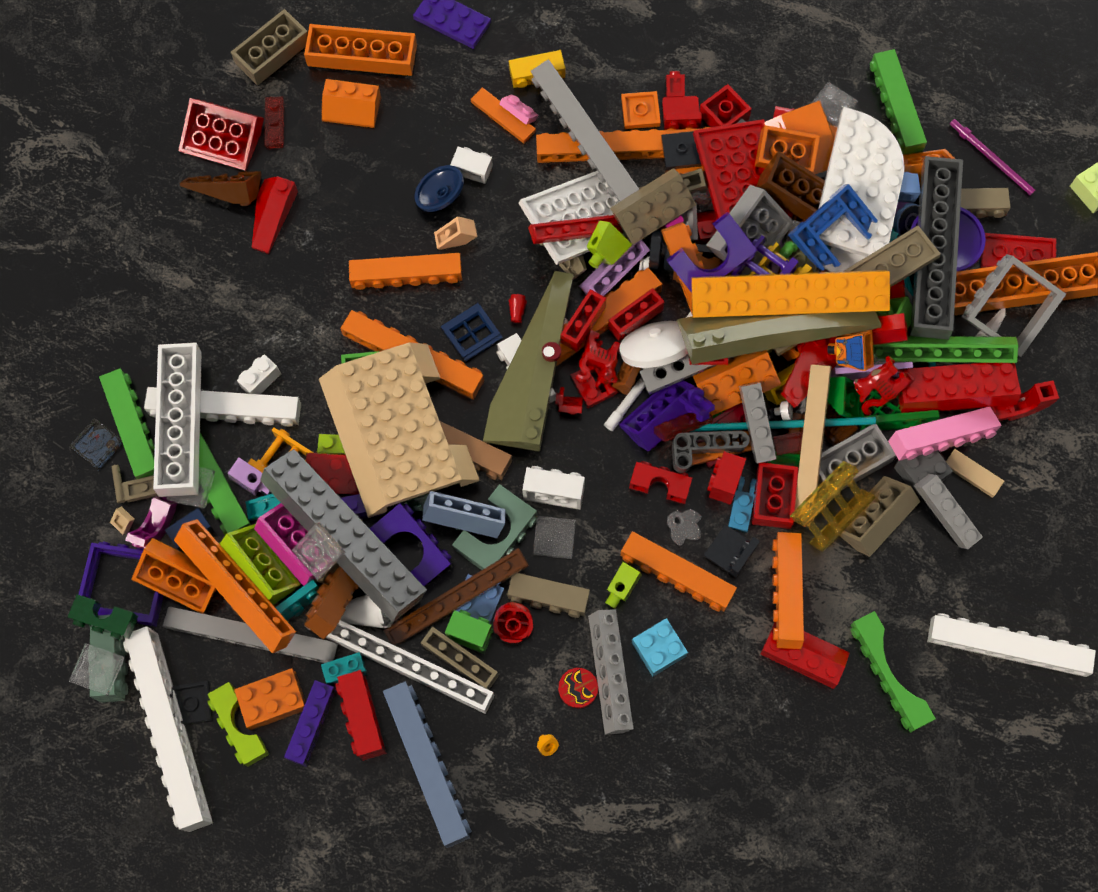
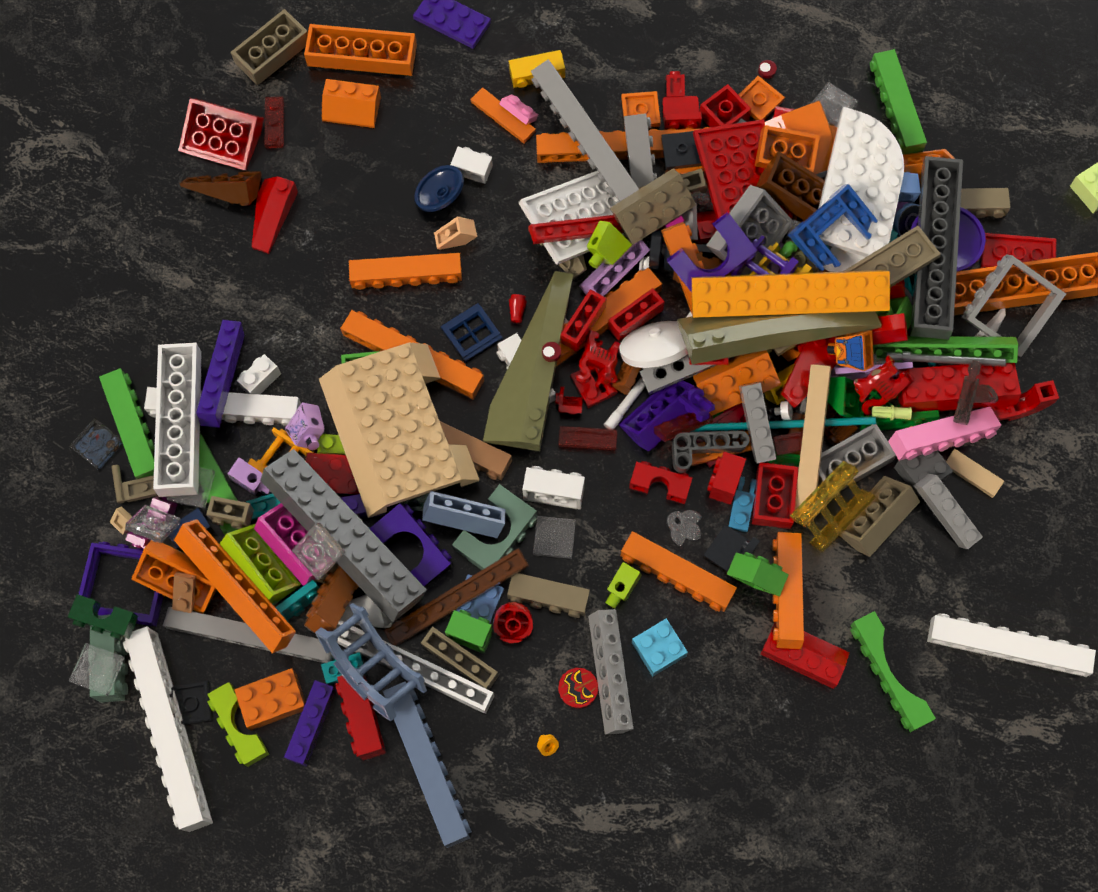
(152, 524): none -> clear plate
(184, 592): none -> medium nougat plate
(220, 374): none -> dark purple brick
(230, 512): none -> dark tan brick
(306, 426): none -> lavender torso
(355, 676): none -> sand blue fence
(587, 438): none -> clear red plate
(638, 149): none -> light grey brick
(758, 573): none -> bright green piece
(761, 98): none -> orange plate
(767, 69): none -> dark red tile
(892, 412): none -> yellowish green axle
(907, 357): none -> flat silver bar
(965, 133): magenta bar -> none
(972, 393): none -> clear smoke piece

